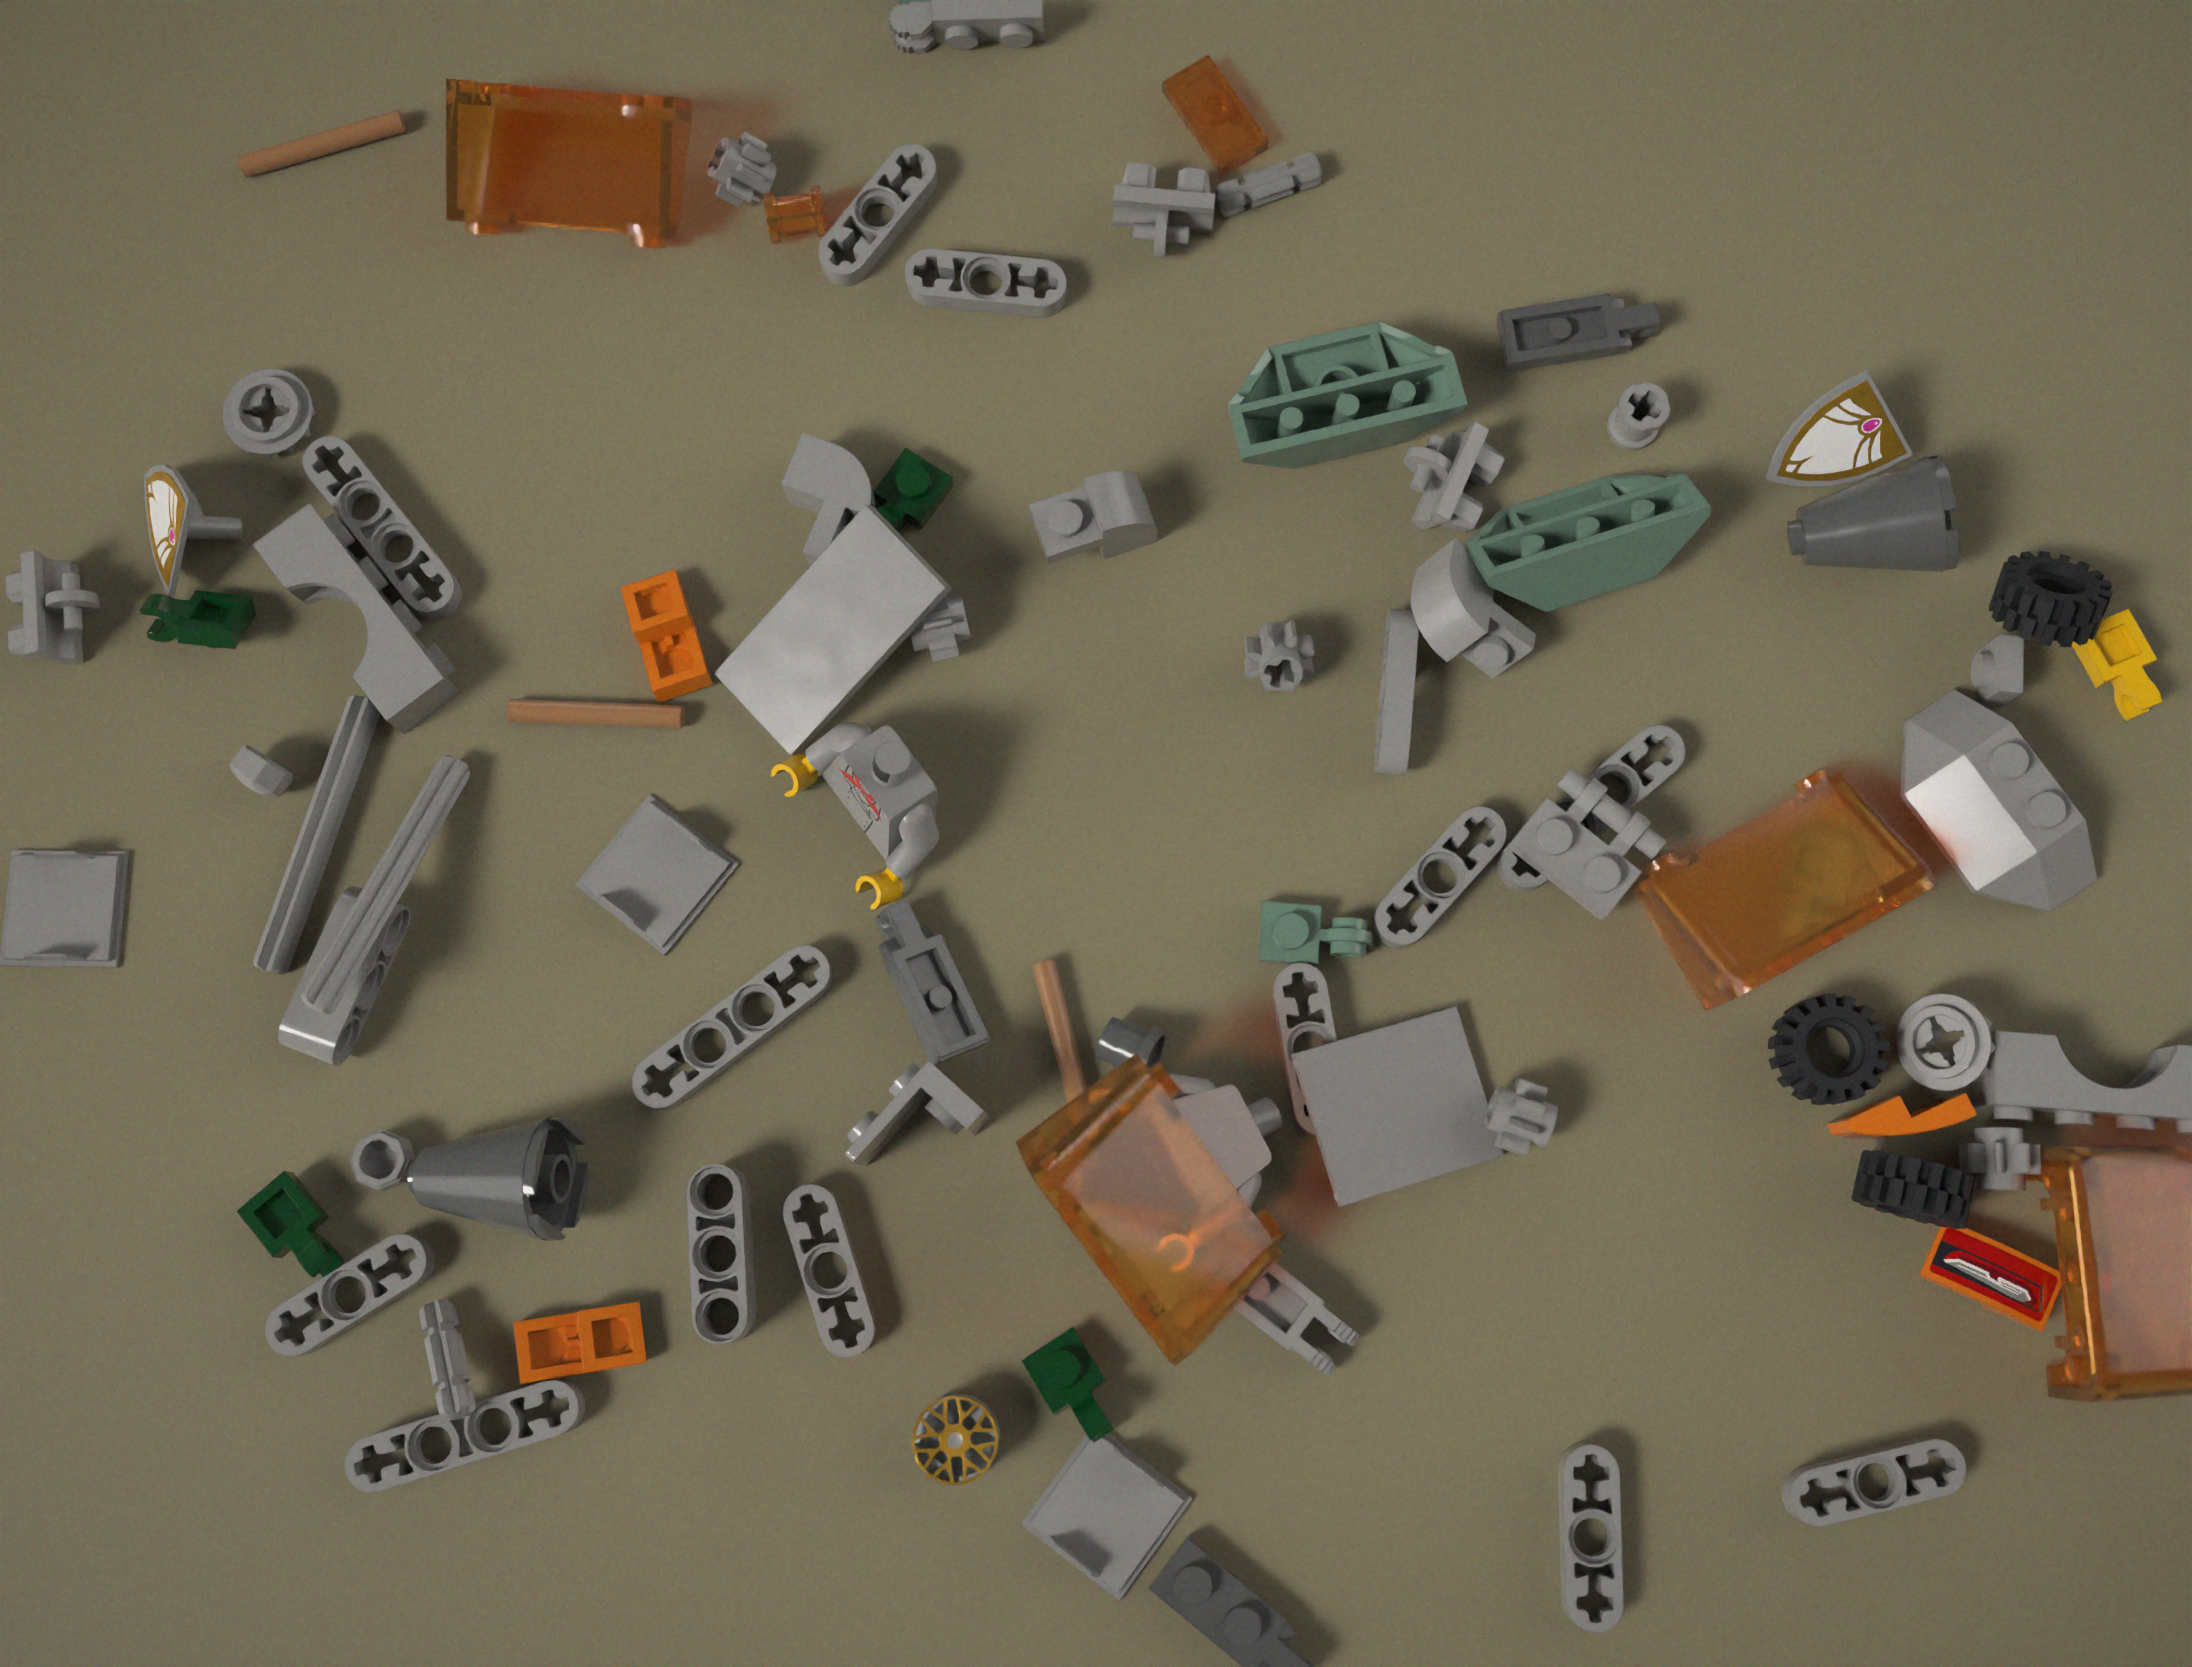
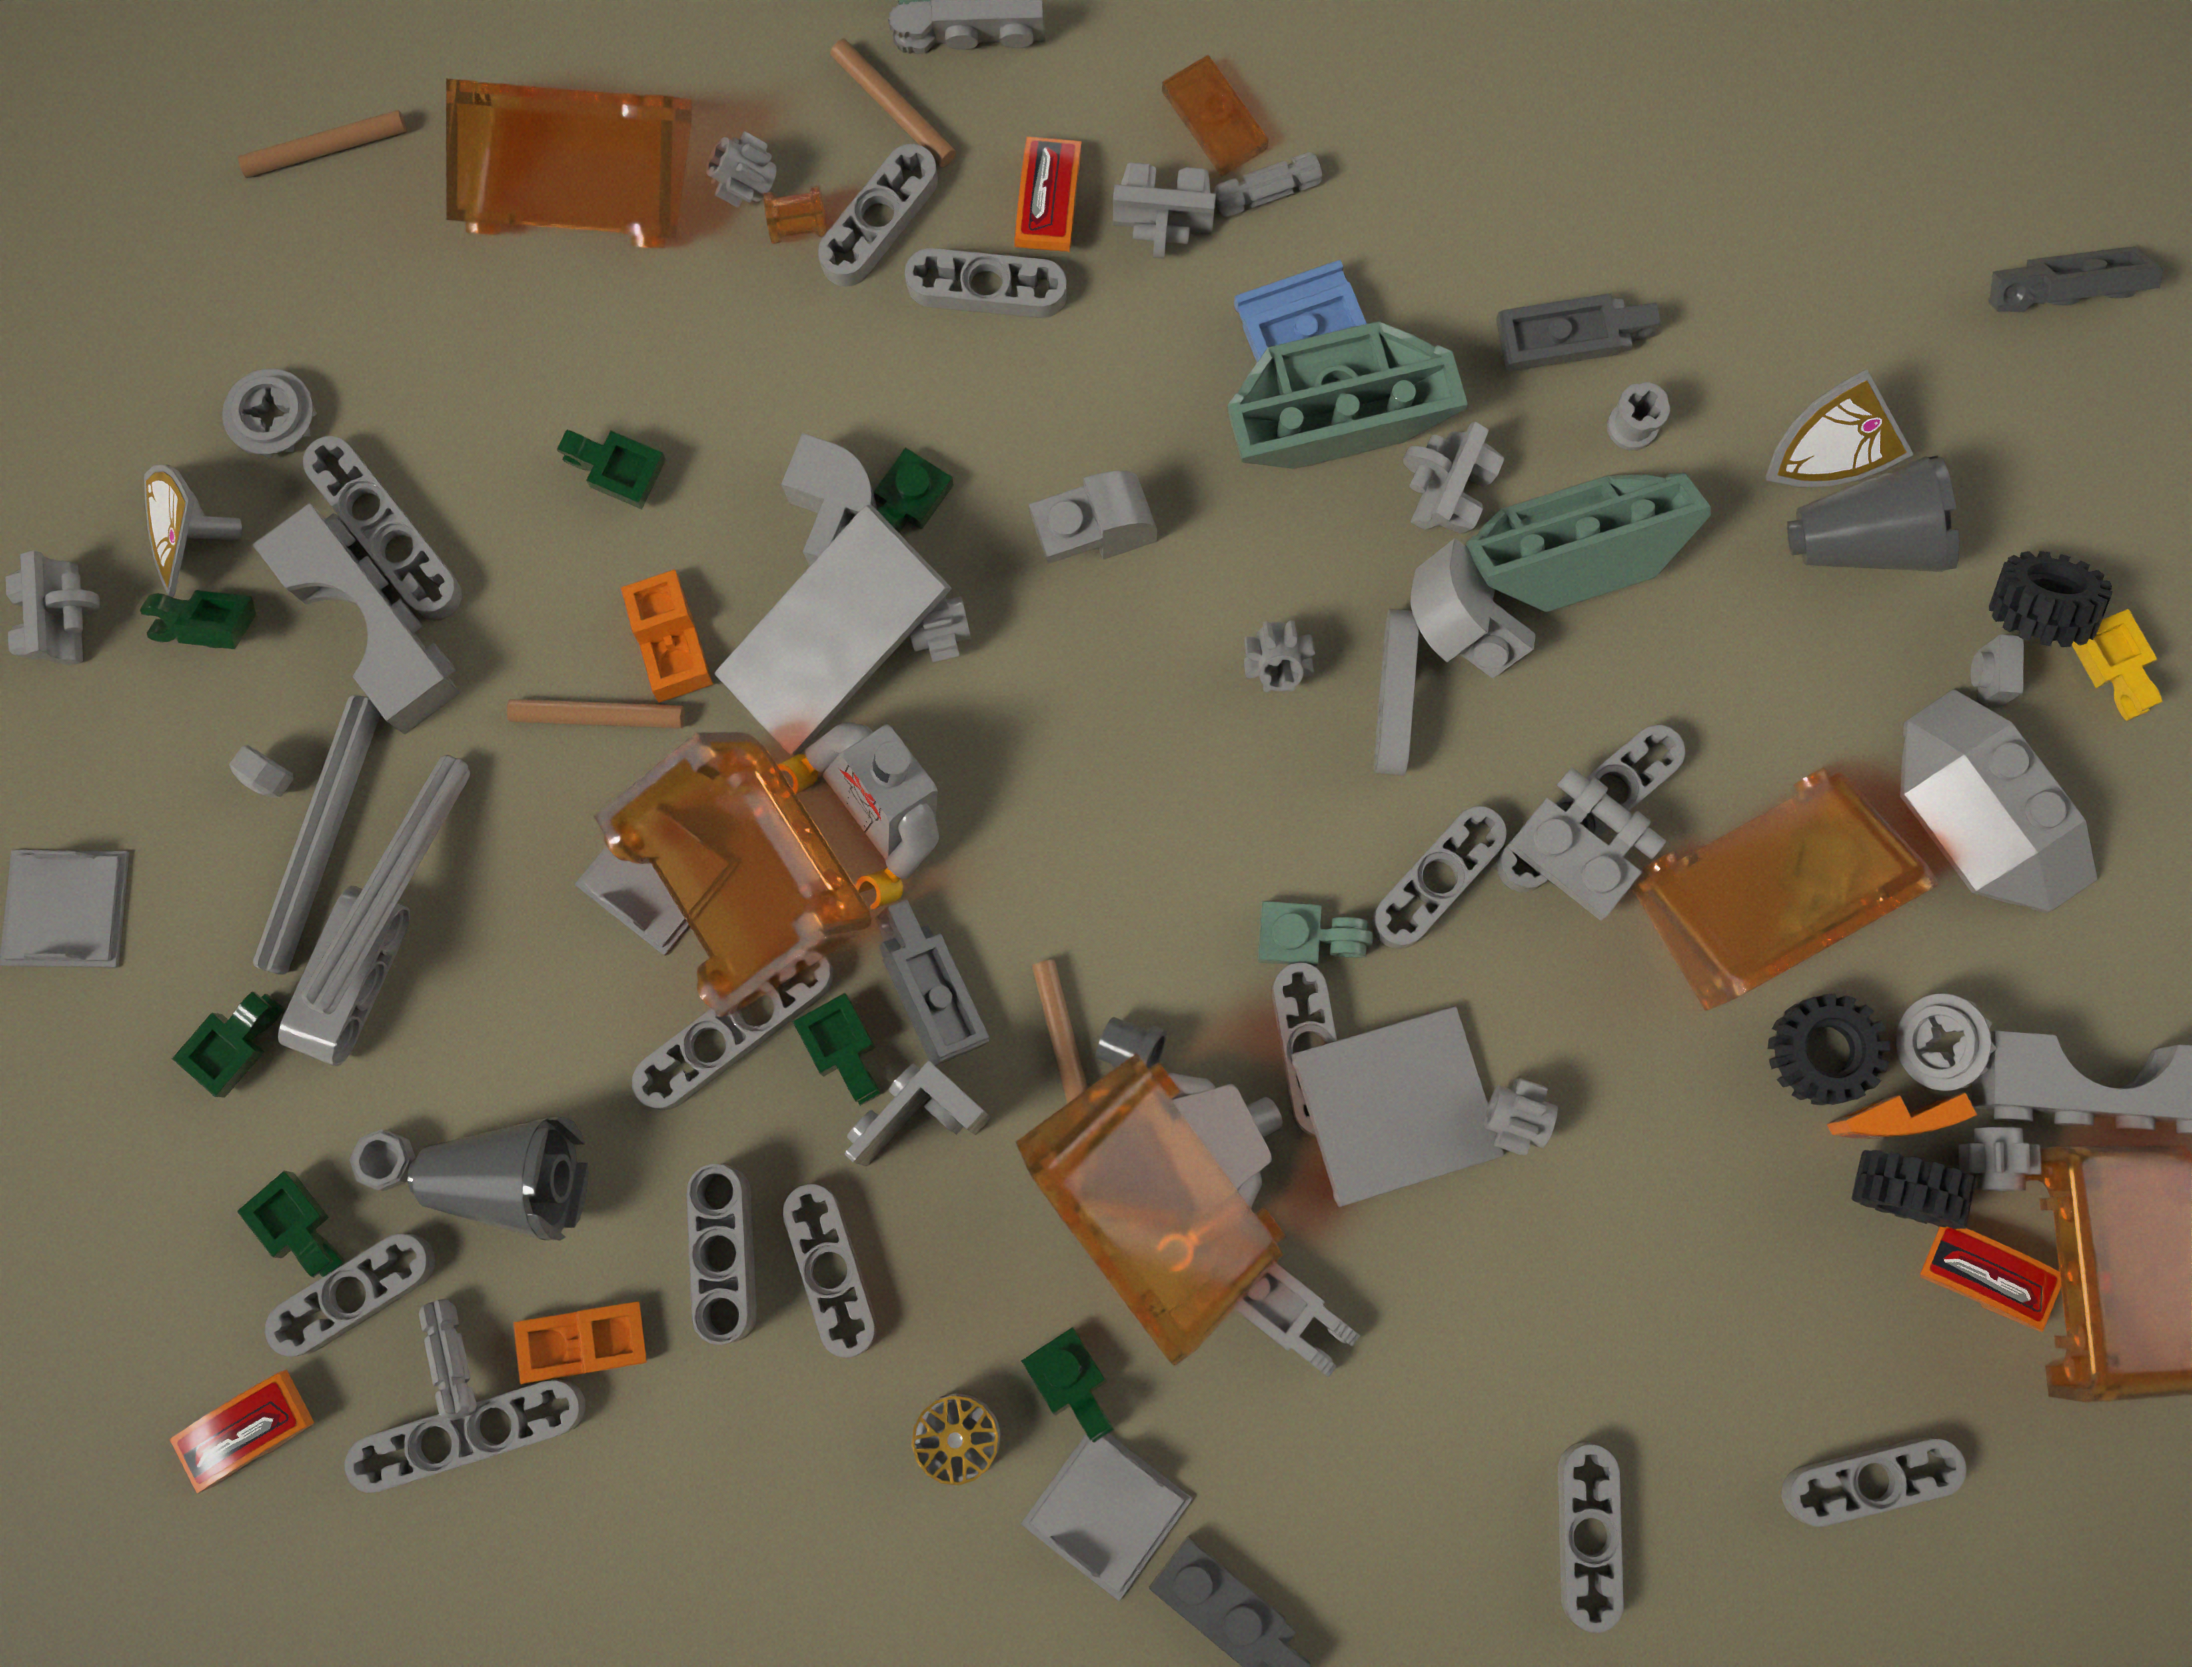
(223, 1047): none -> dark green plate
(241, 1431): none -> slope
(617, 468): none -> dark green plate
(737, 864): none -> clear orange windscreen
(836, 1041): none -> dark green plate
(892, 102): none -> medium nougat bar
(1047, 194): none -> slope
(1298, 308): none -> medium blue plate
(2074, 276): none -> dark grey hinge

